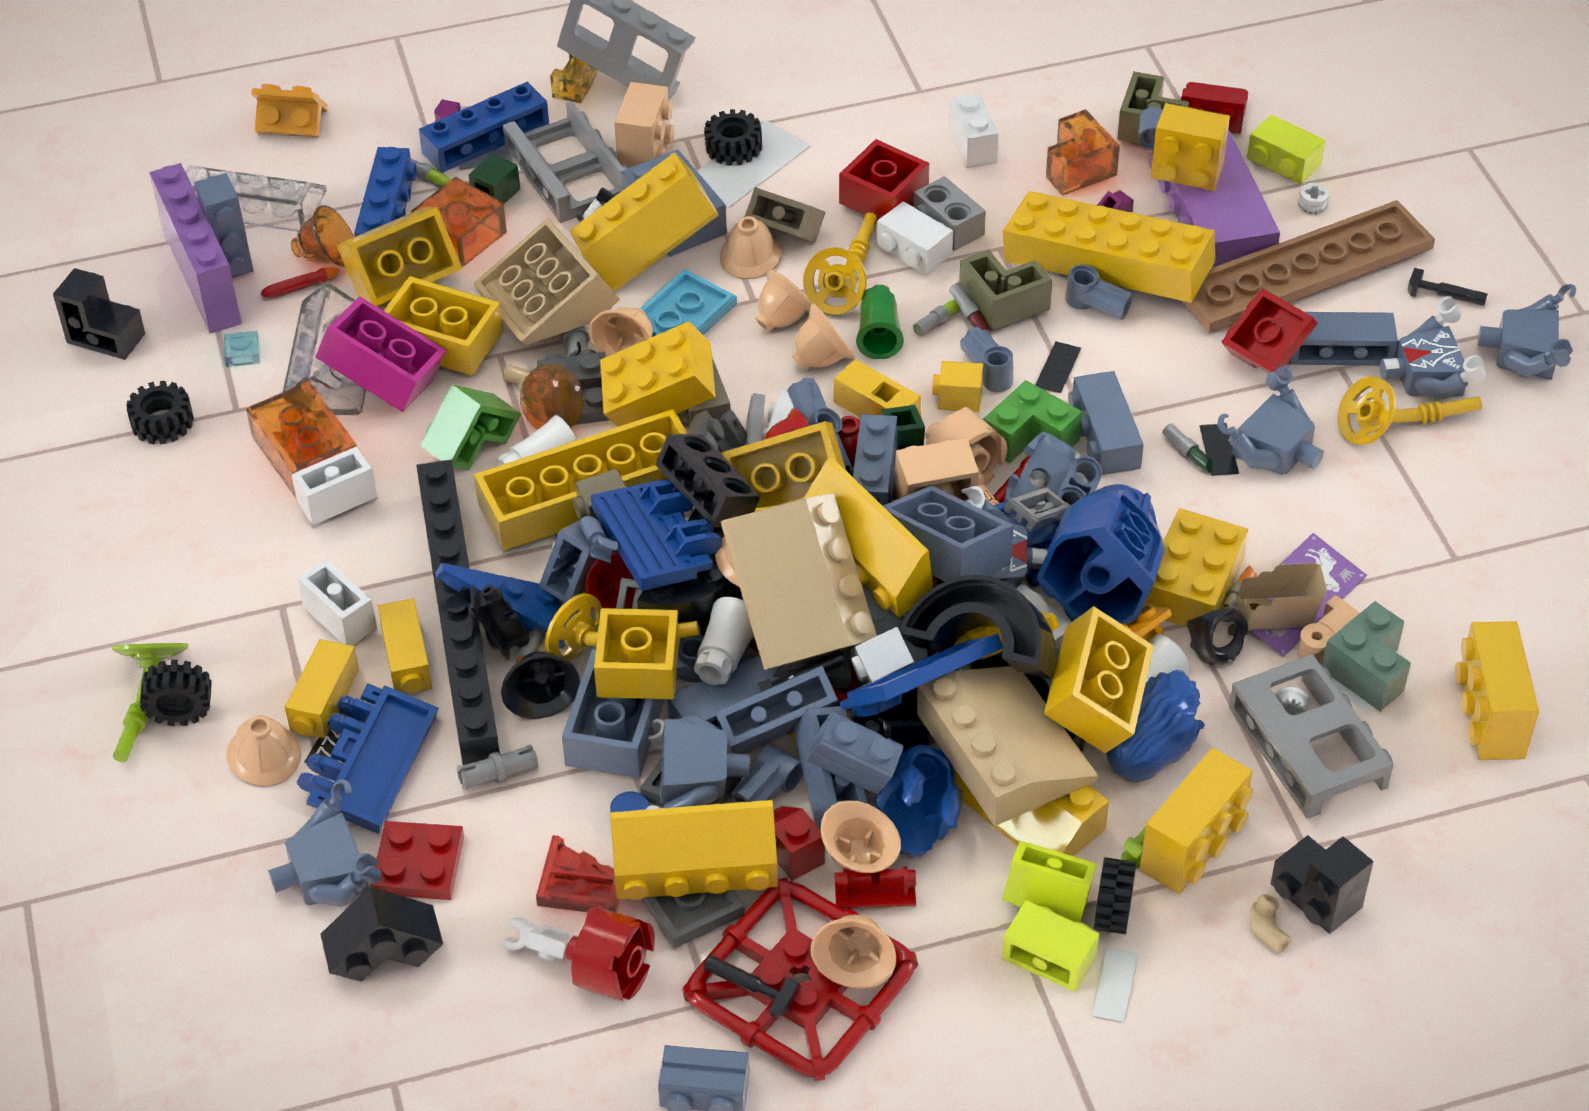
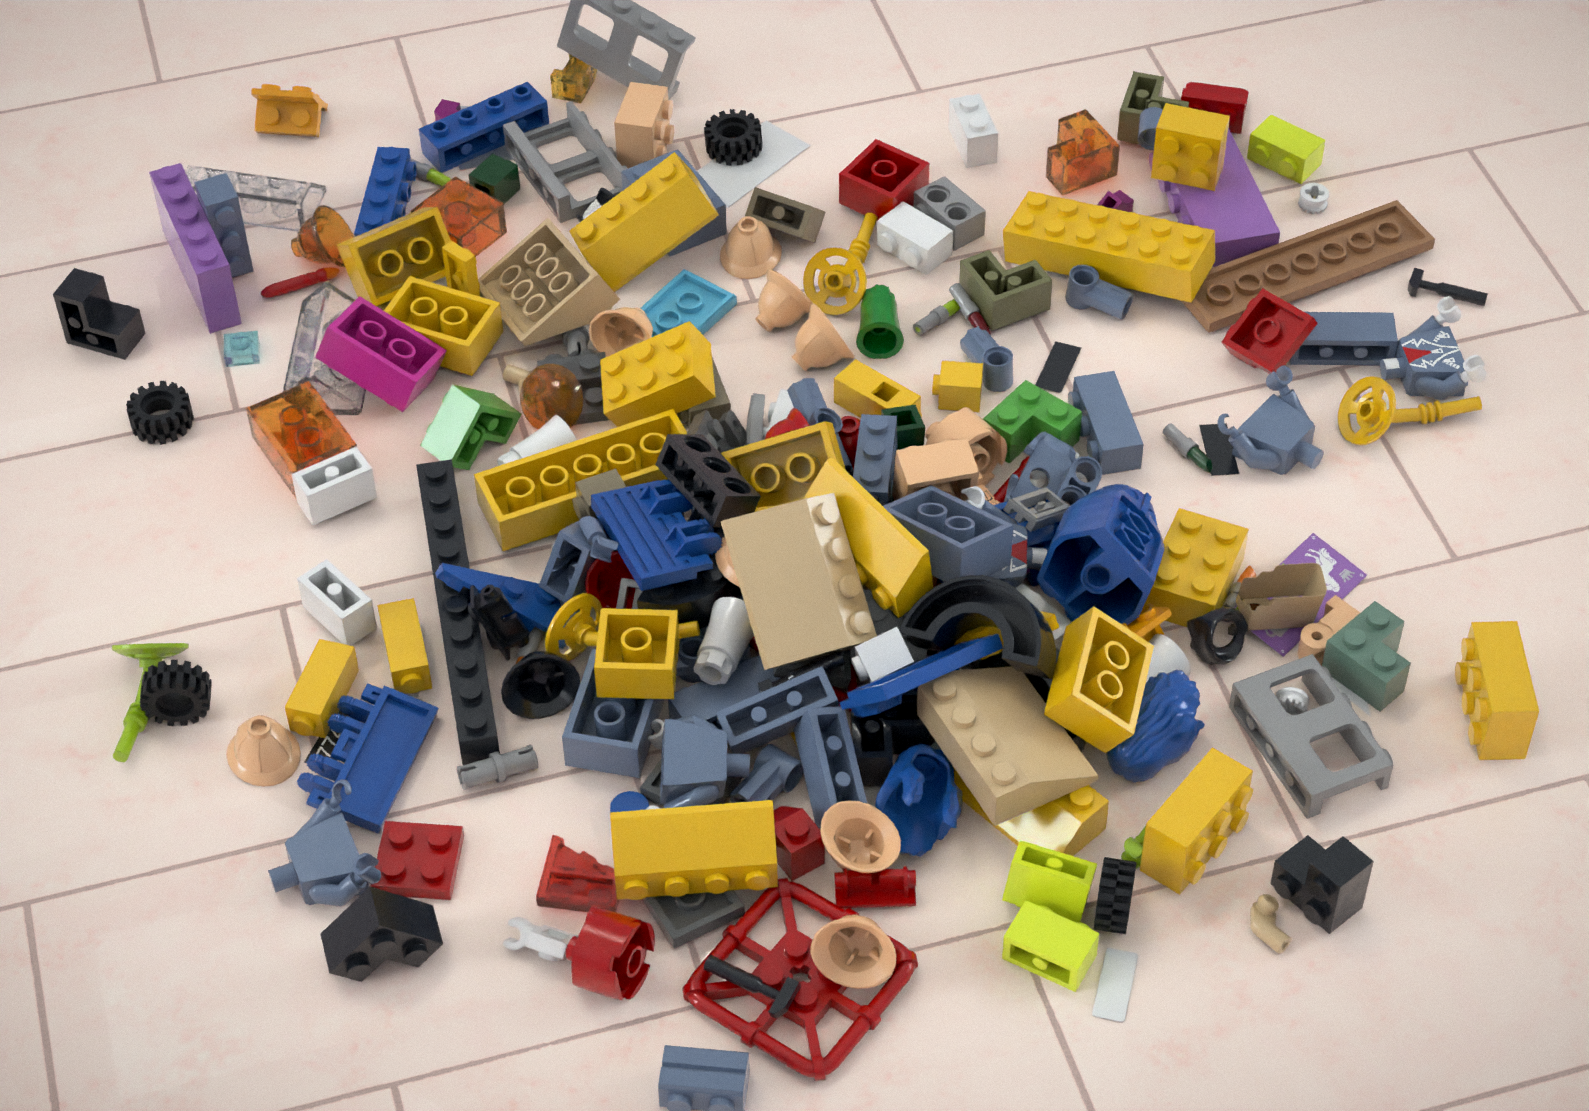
(460, 268): none -> yellow plate
(855, 753): sand blue brick -> none
(1530, 337): sand blue torso -> none

